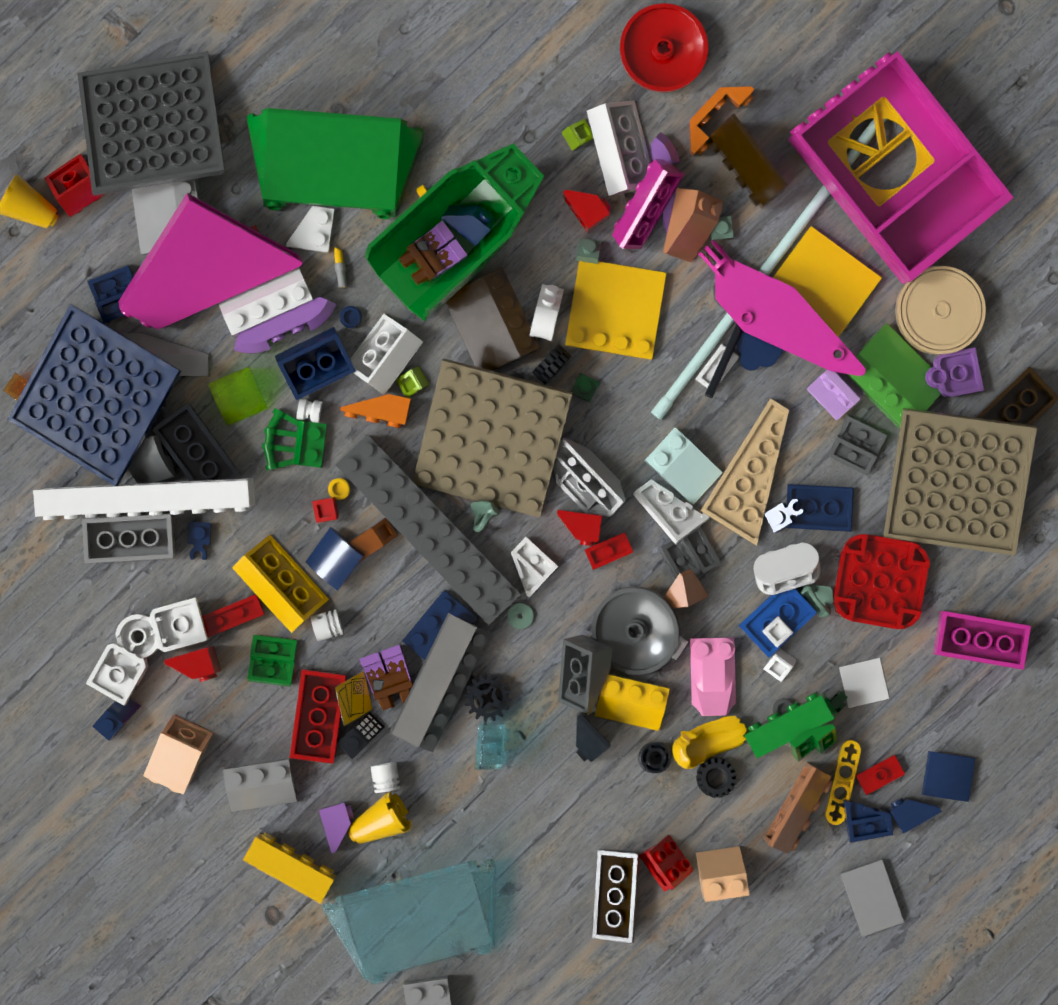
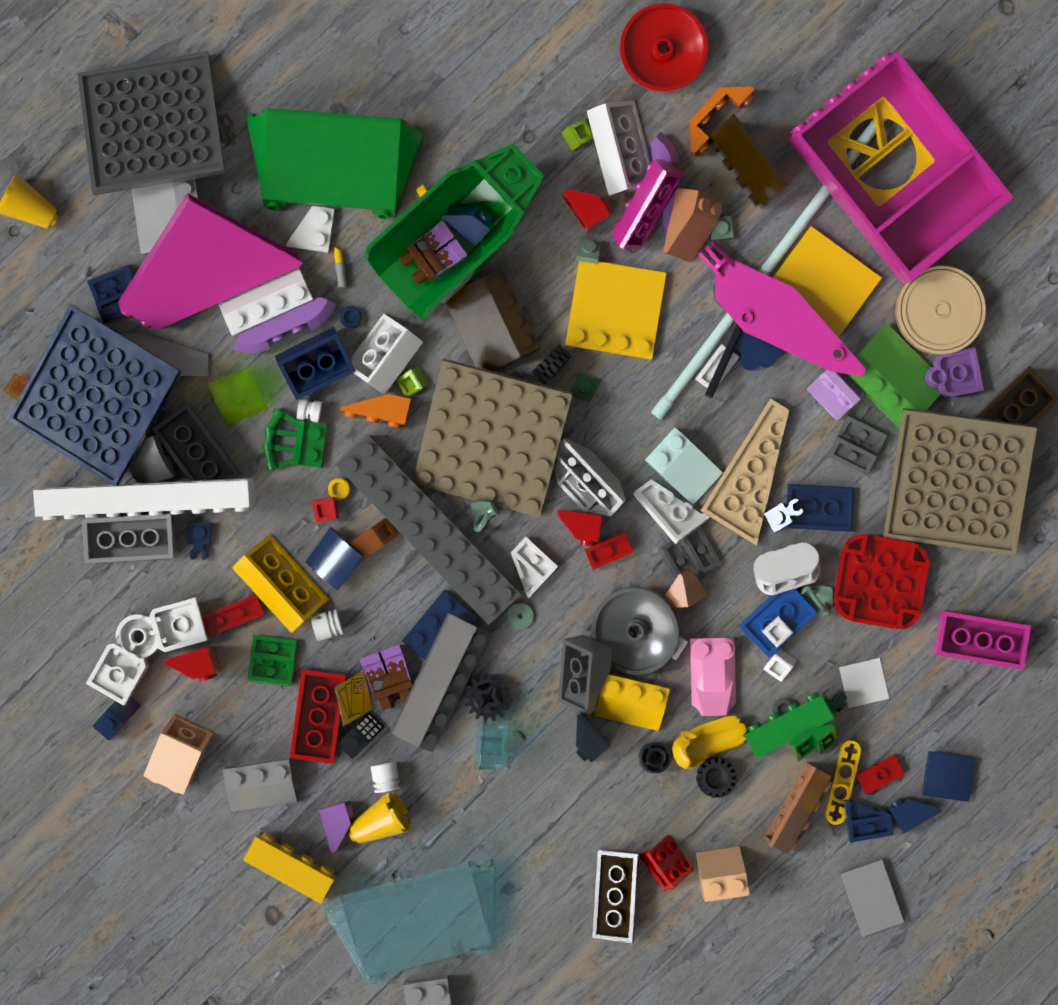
(72, 185): red slope -> none
(546, 312): white brick -> none

